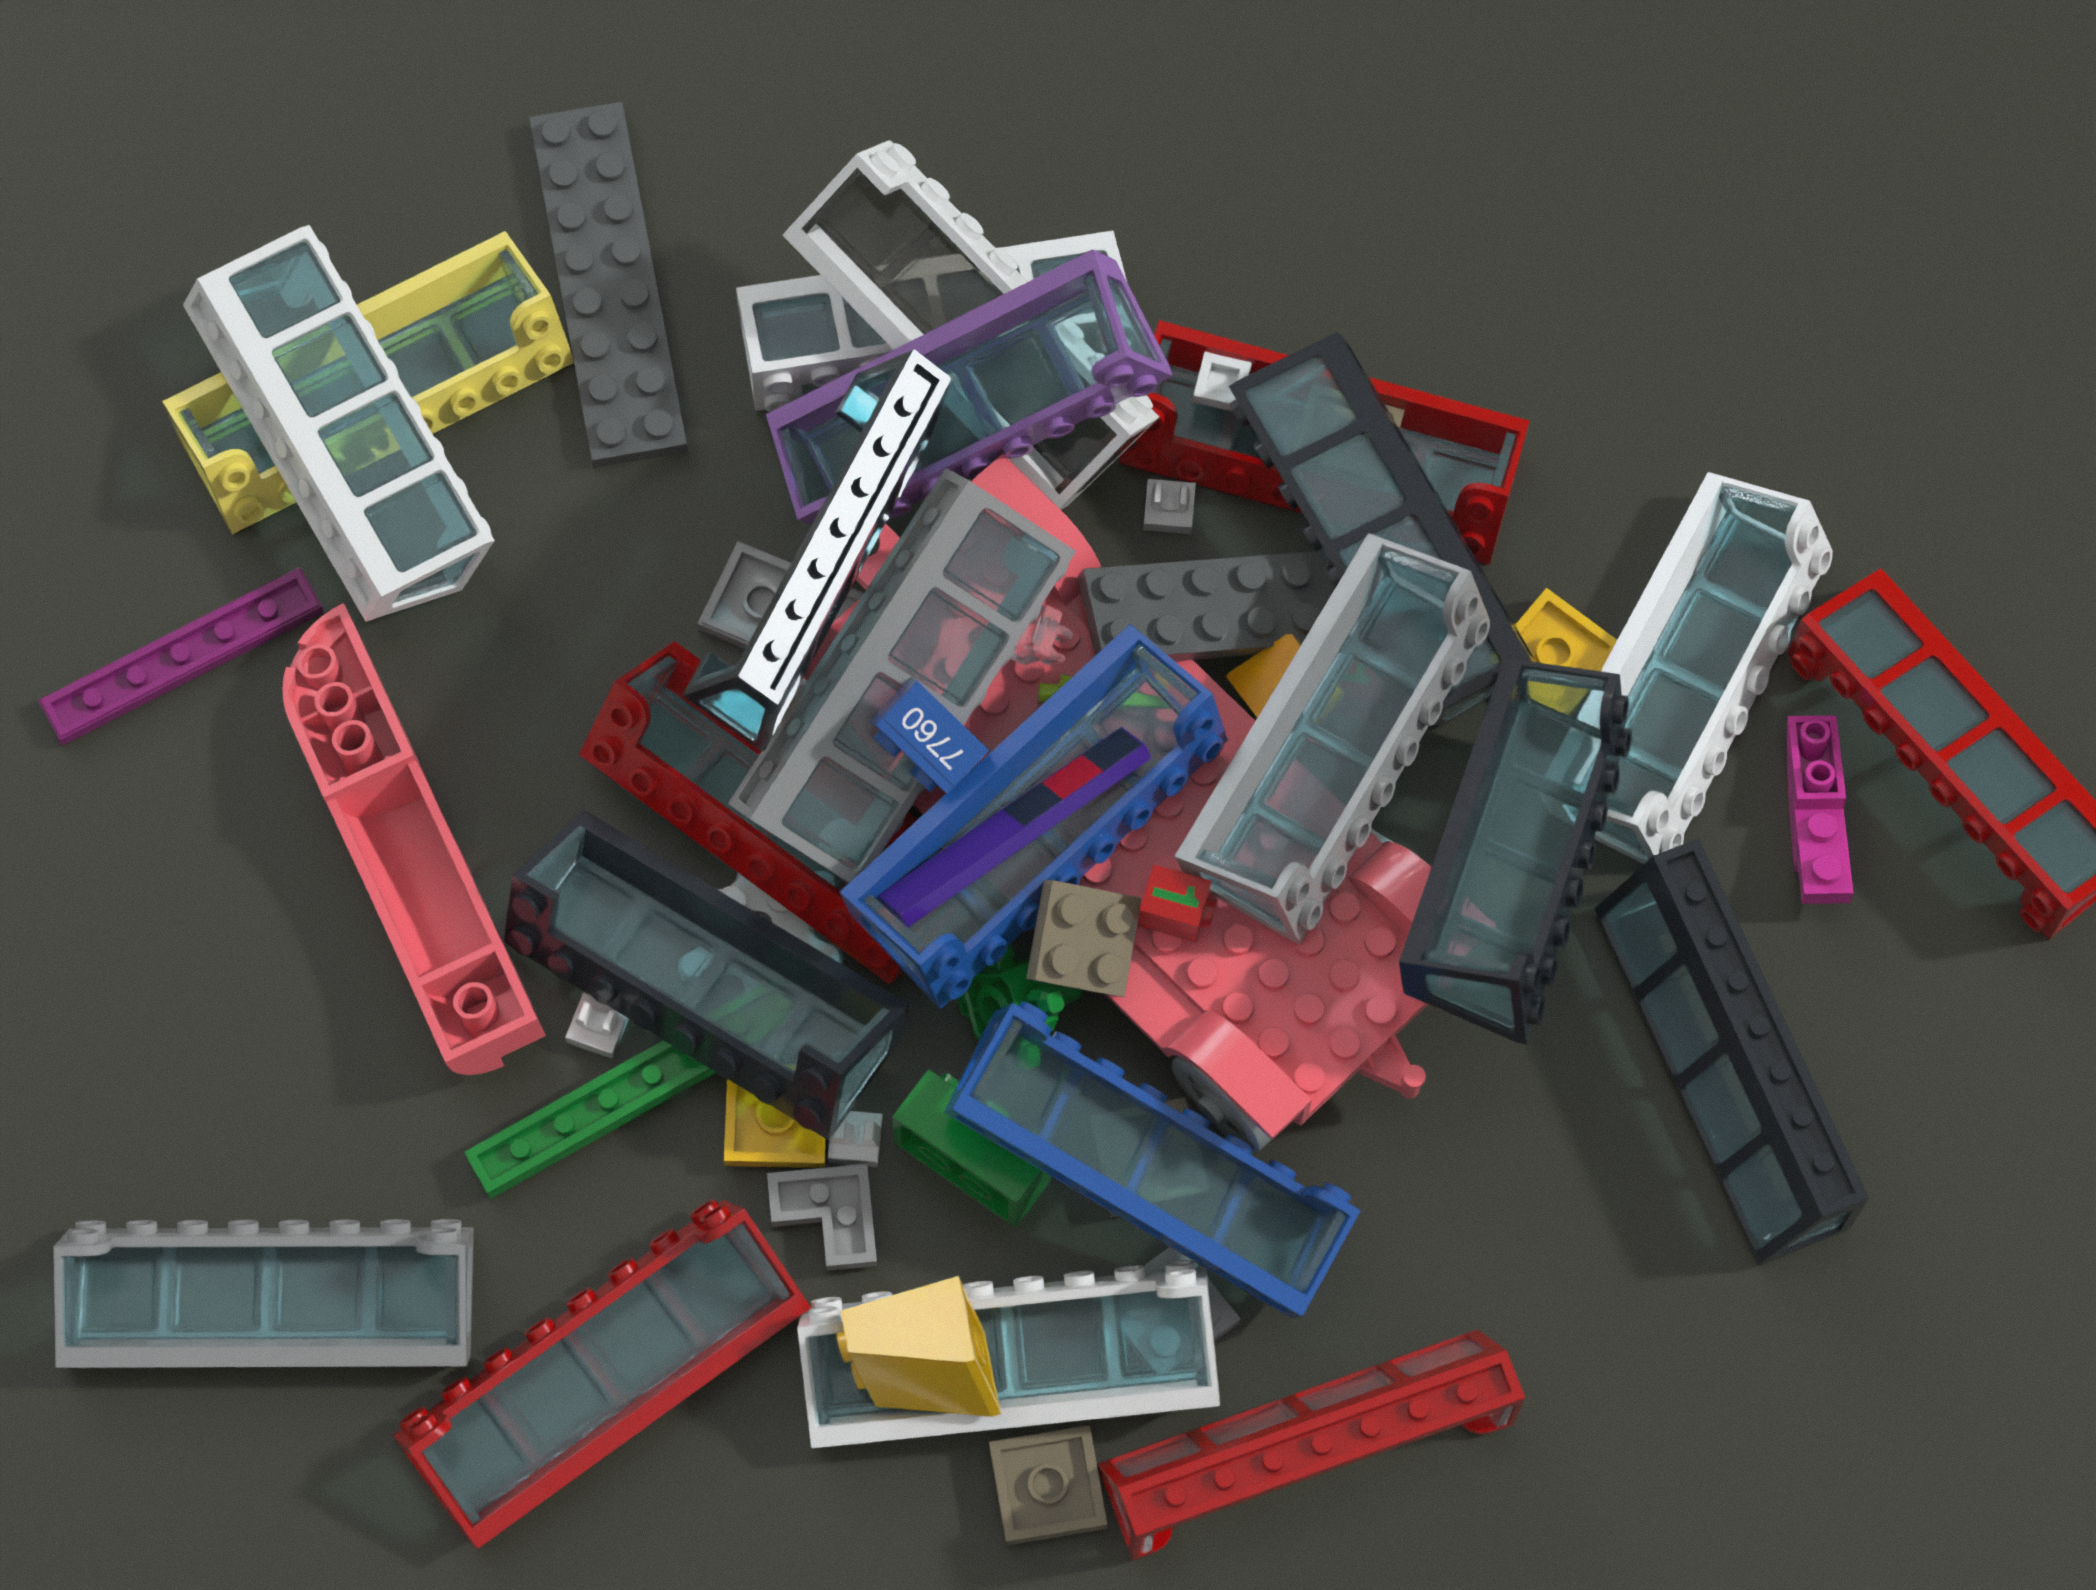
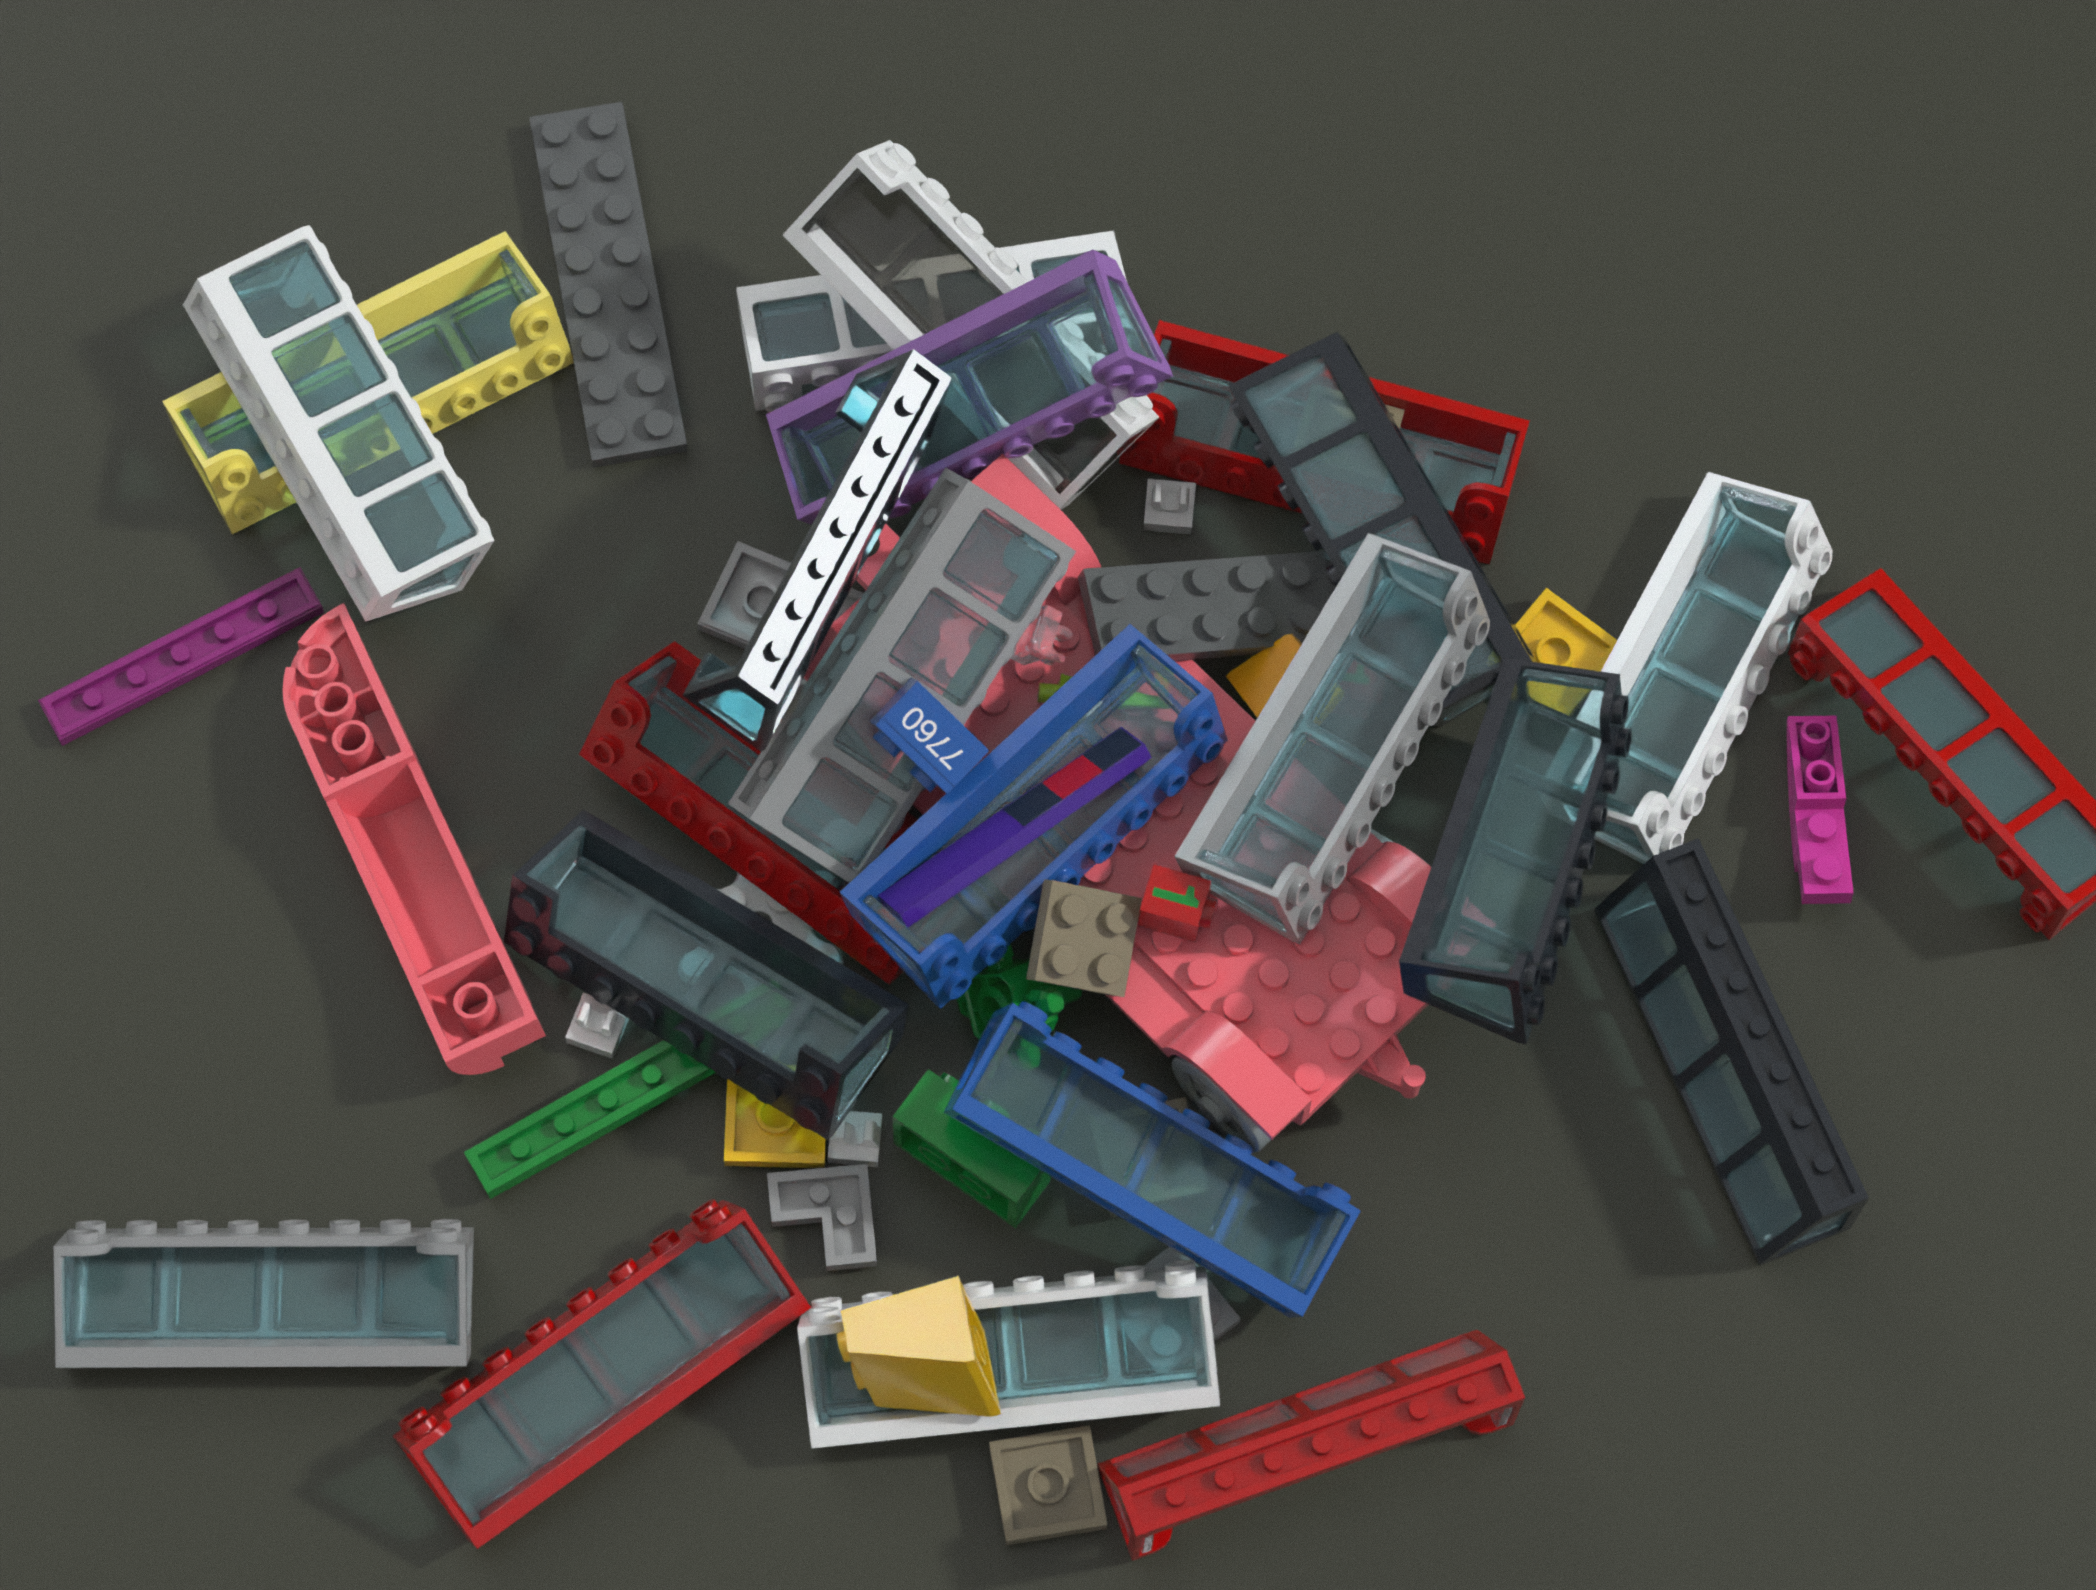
(1215, 378): white tile -> none

